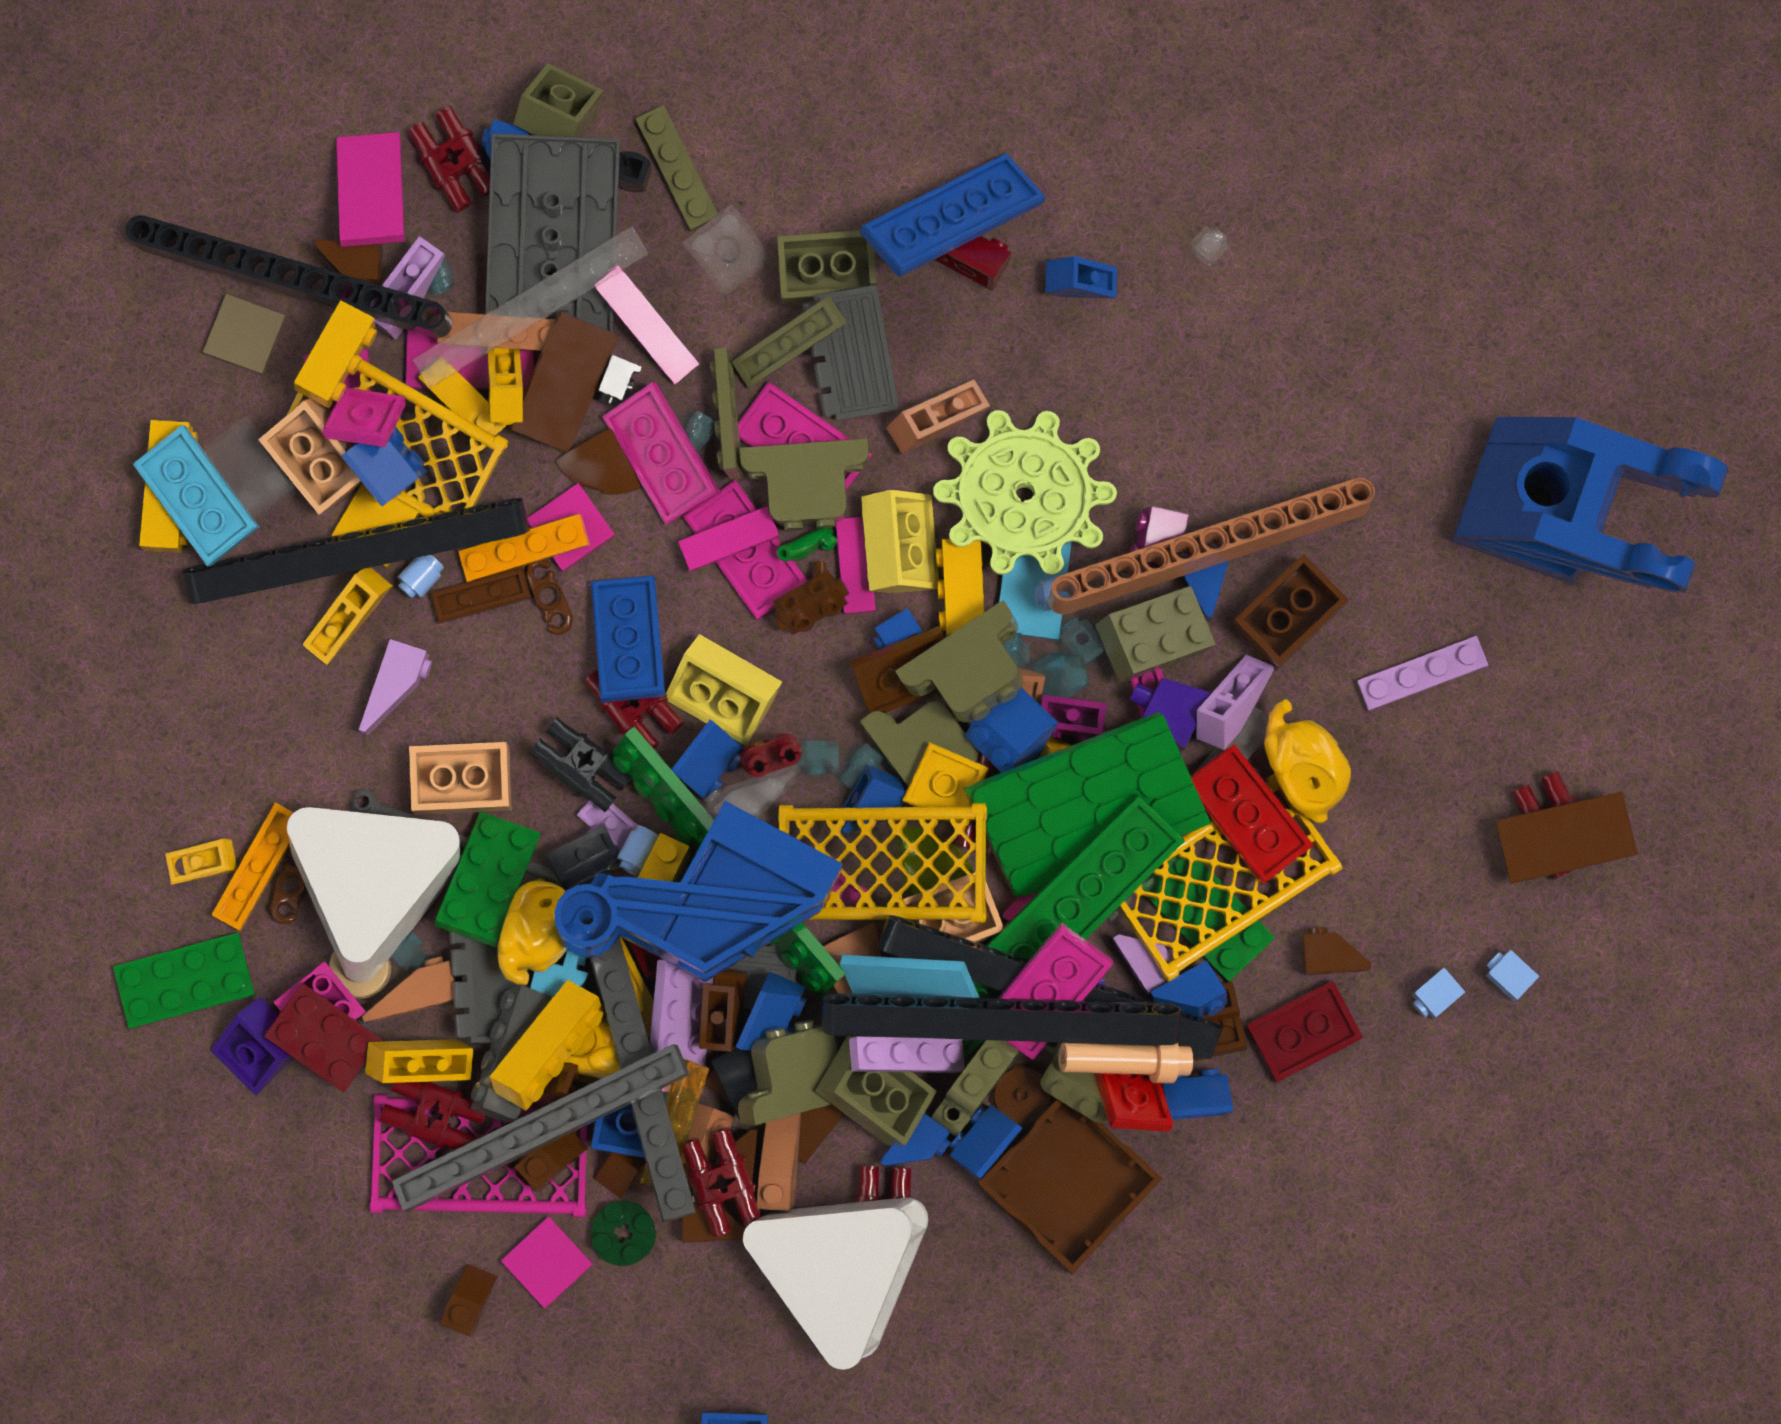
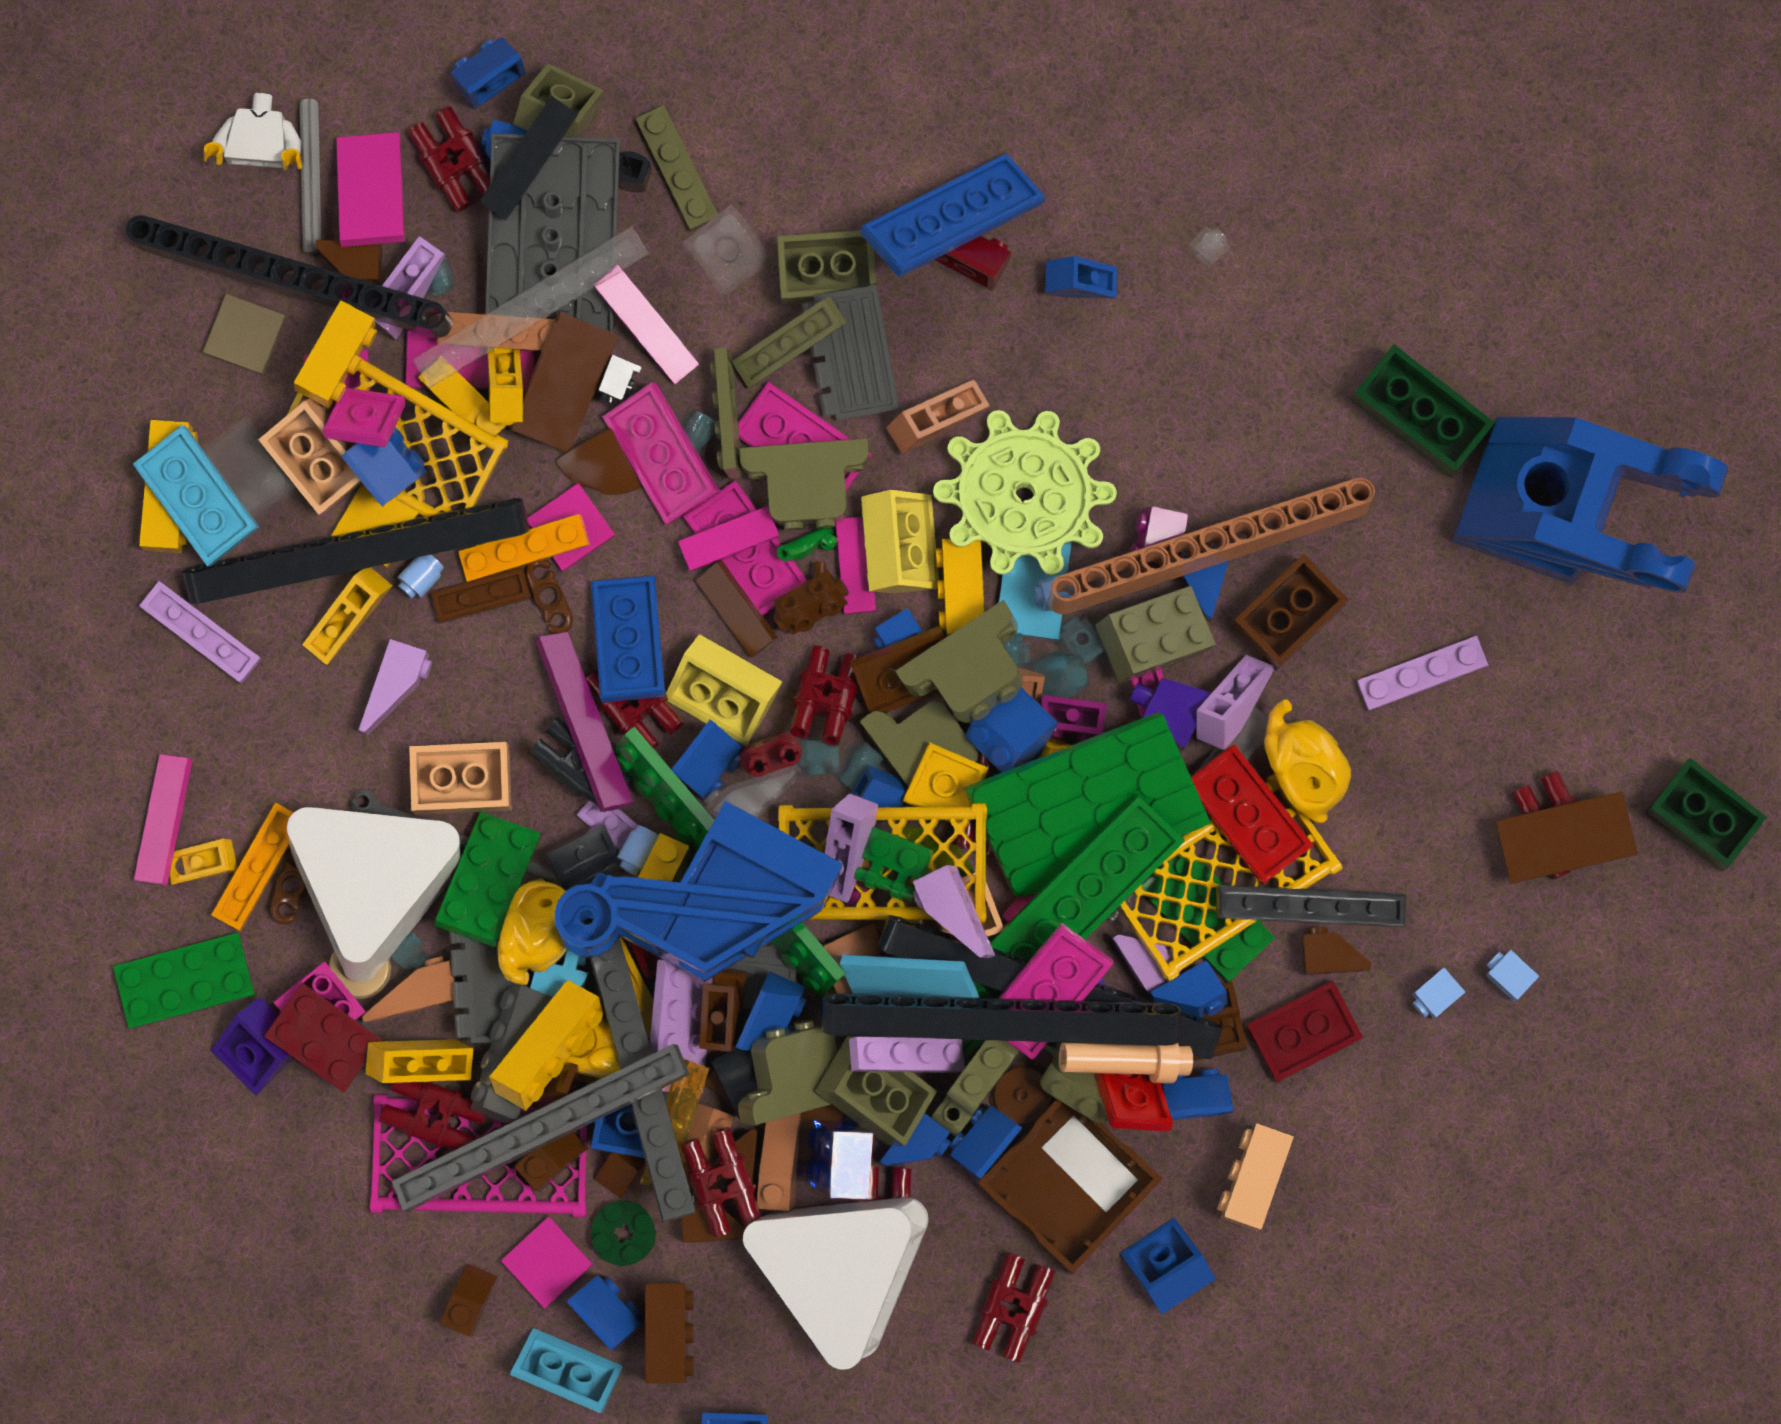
(163, 819): none -> dark pink tile
(200, 632): none -> lavender plate
(256, 138): none -> torso
(310, 175): none -> light grey axle
(488, 71): none -> blue slope
(529, 157): none -> black tile
(567, 1370): none -> medium azure slope
(584, 722): none -> magenta tile
(606, 1312): none -> blue slope
(668, 1333): none -> reddish brown brick
(736, 608): none -> reddish brown tile
(811, 699): none -> dark red pin
(840, 1159): none -> clear blue brick
(846, 840): none -> lavender slope
(897, 854): none -> green plate
(949, 903): none -> lavender slope
(1031, 1301): none -> dark red pin
(1089, 1163): none -> white sticker
(1168, 1266): none -> blue slope
(1255, 1176): none -> light nougat brick
(1310, 906): none -> black tile
(1422, 411): none -> dark green brick
(1706, 814): none -> dark green brick

